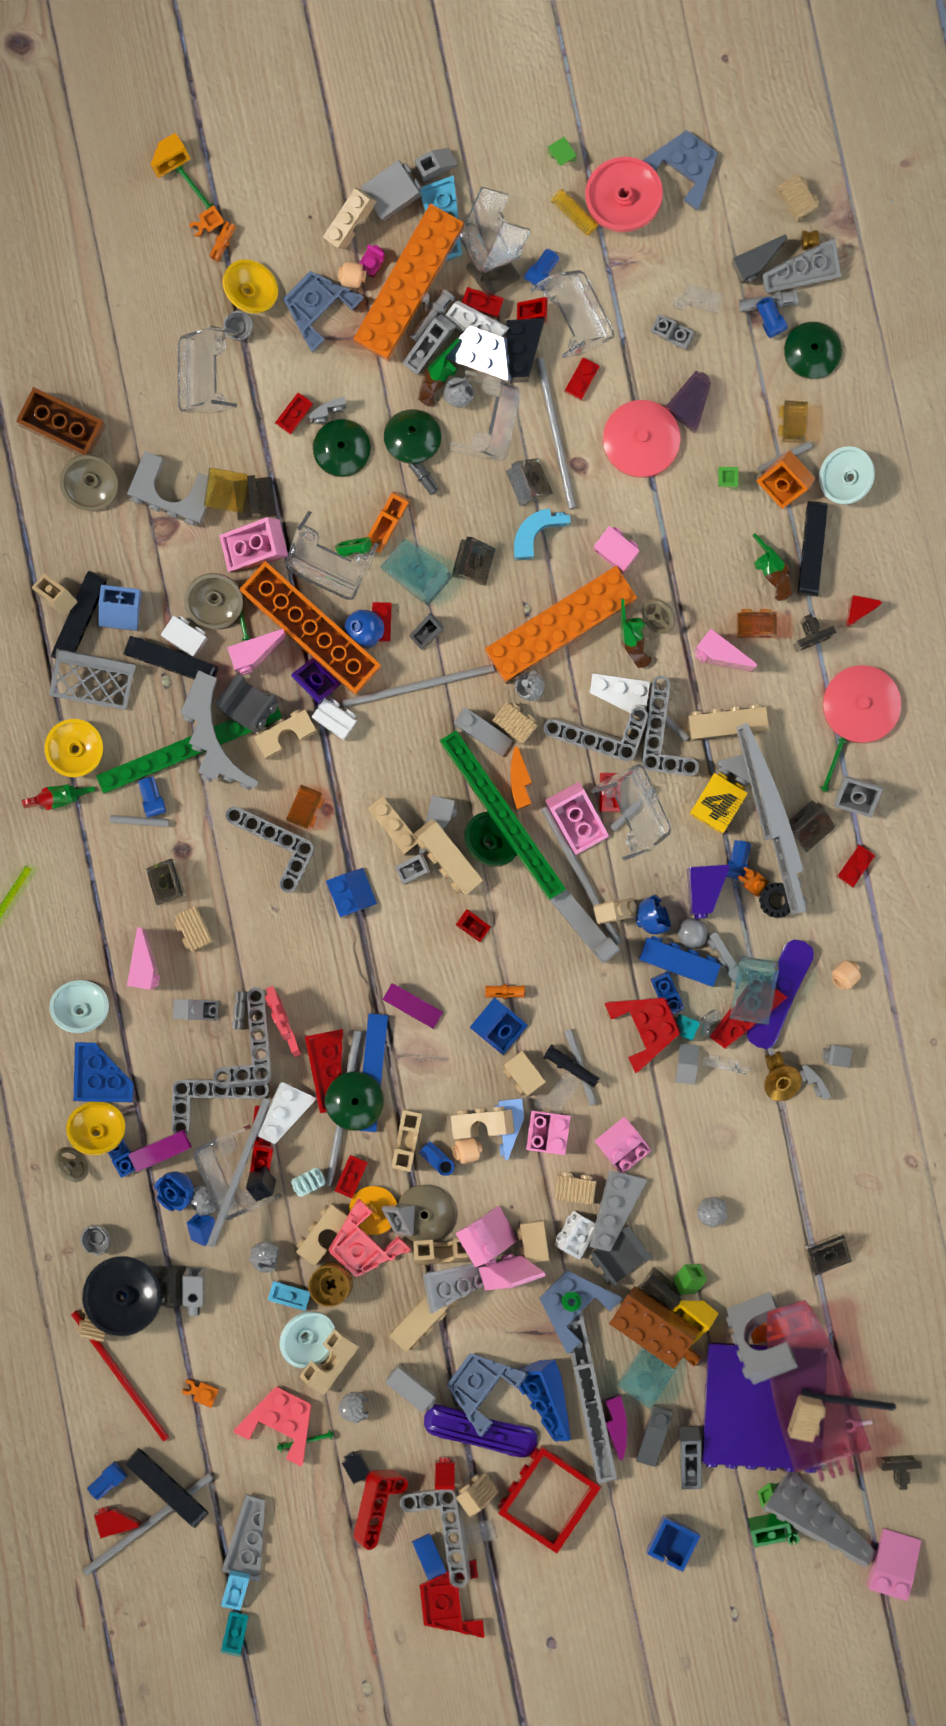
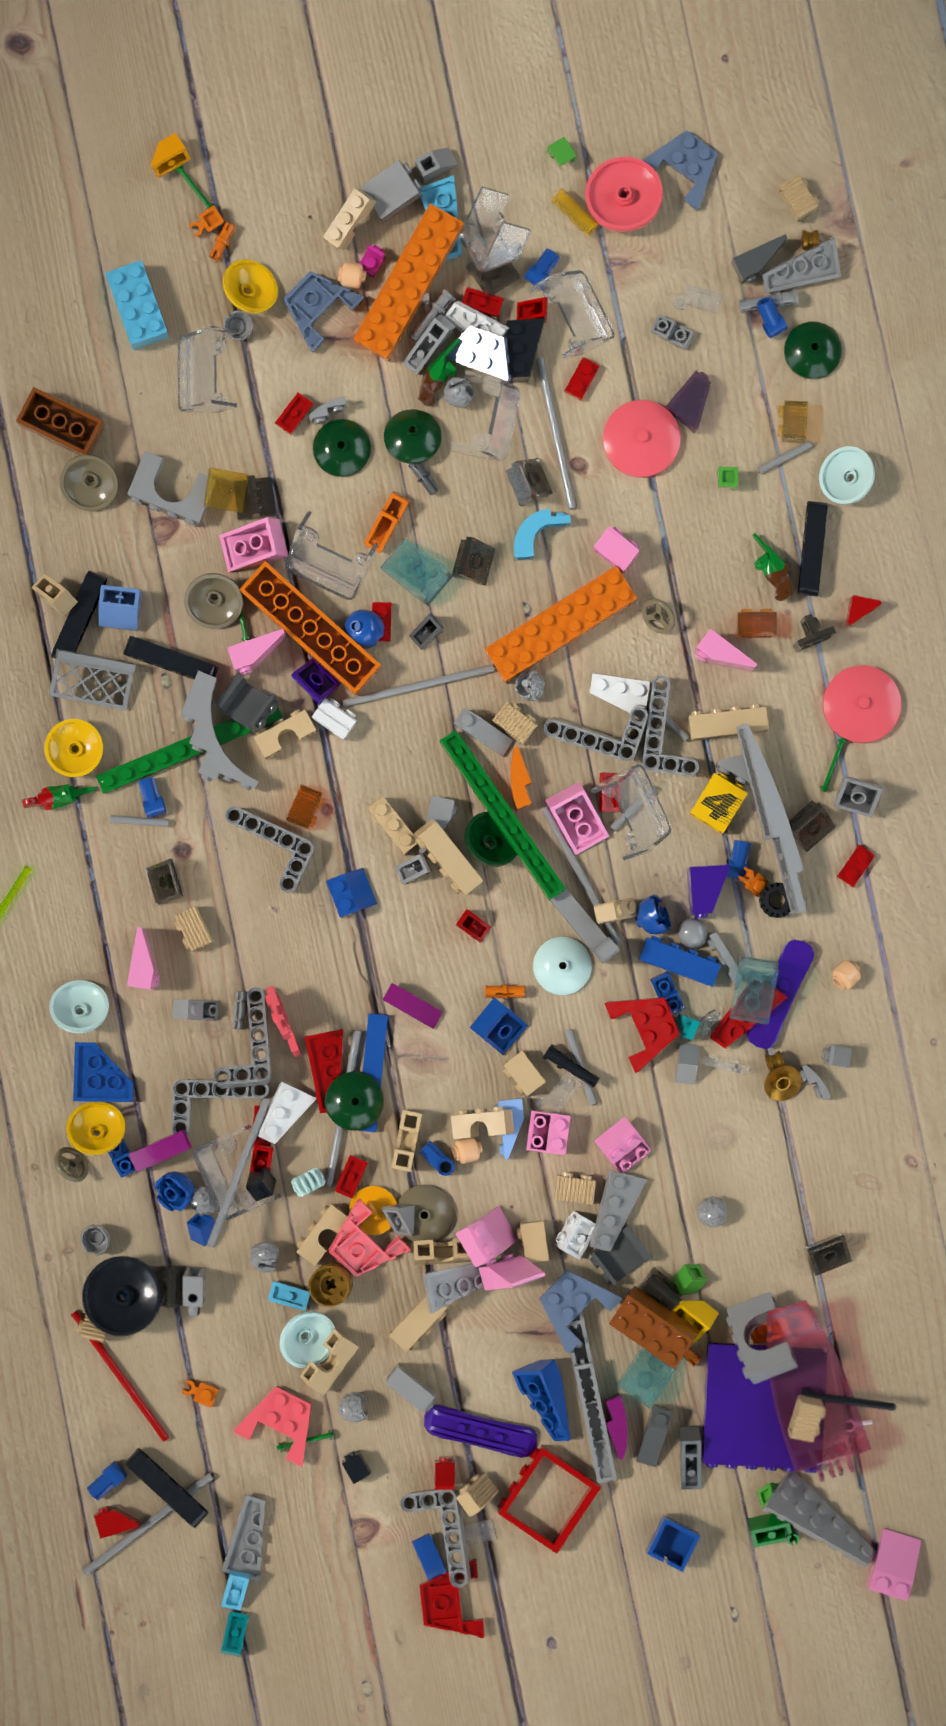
(137, 305): none -> medium azure brick
(184, 636): white brick -> none
(352, 546): green plate -> none
(374, 1503): red beam -> none
(475, 1381): sand blue wing -> none
(547, 965): none -> light aqua dish
(566, 1297): green plate -> none
(633, 638): green animal -> none
(786, 479): orange slope -> none
(899, 1465): clear smoke bracket -> none

